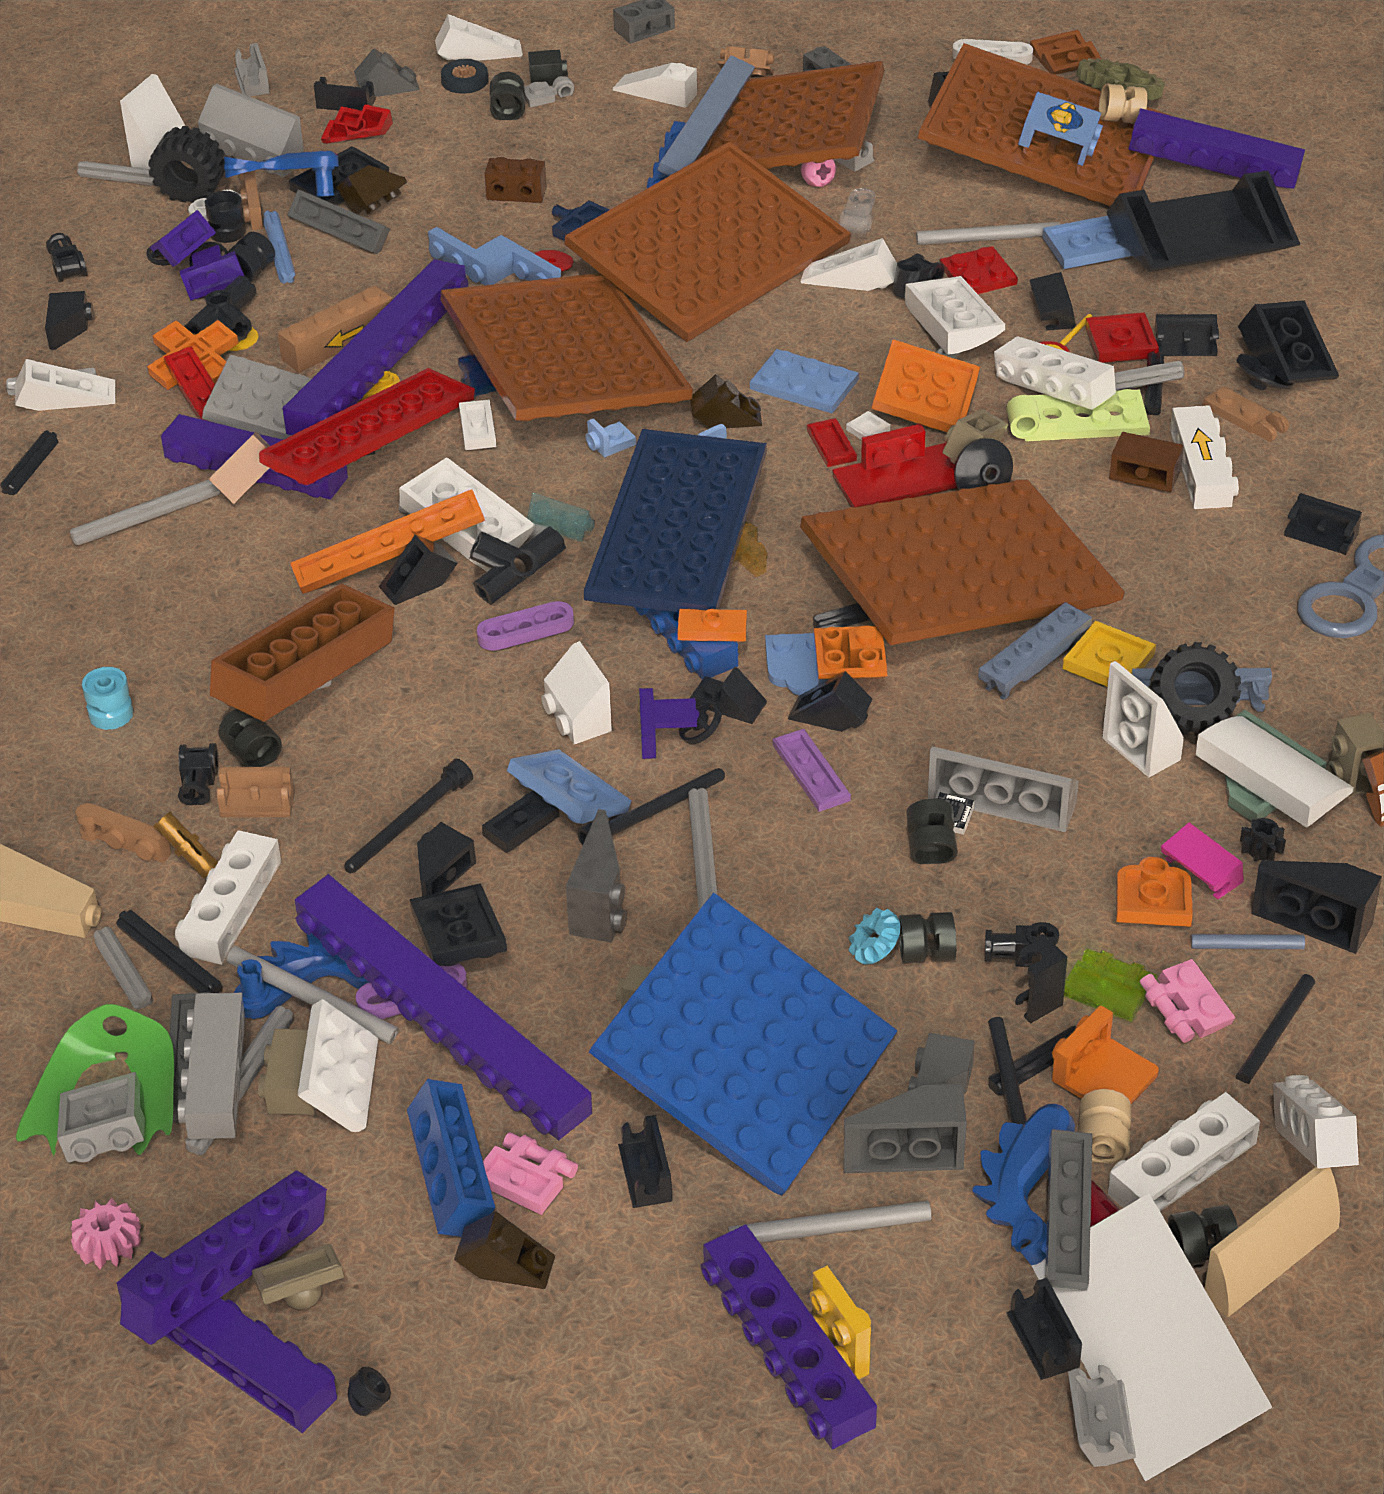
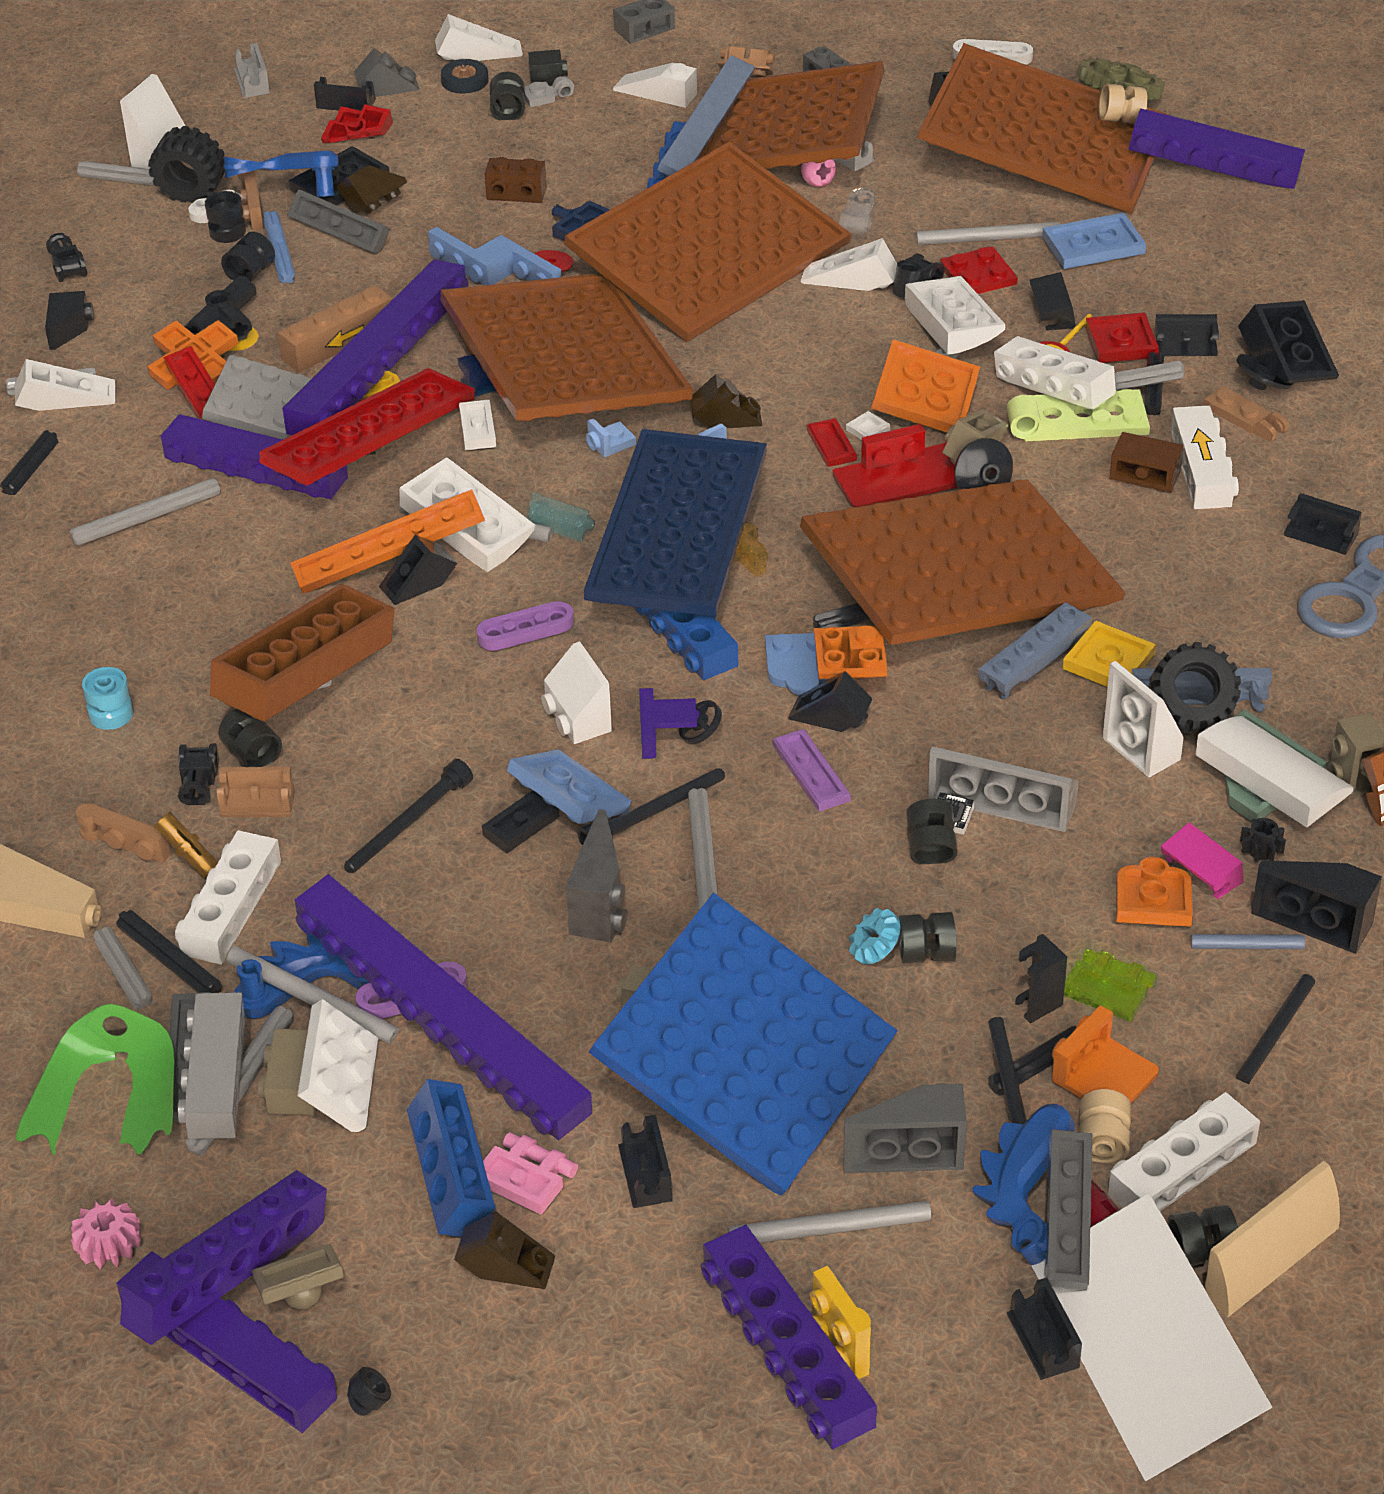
(100, 1118): light grey plate -> none
(181, 240): dark purple piece -> none
(210, 270): dark purple piece -> none
(241, 469): hinge -> none
(250, 127): light grey slope -> none
(443, 858): black slope -> none
(458, 925): black plate -> none
(501, 556): black piece -> none
(712, 625): orange plate -> none
(734, 696): black slope -> none
(804, 381): medium blue plate -> none
(944, 1061): dark grey slope -> none
(1010, 944): black connector -> none
(1062, 121): medium blue panel -> none
(1063, 51): dark orange slope -> none
(1102, 1417): light grey hinge -> none
(1193, 995): bright pink plate -> none
(1203, 226): black slope -> none
(1315, 1122): white brick -> none

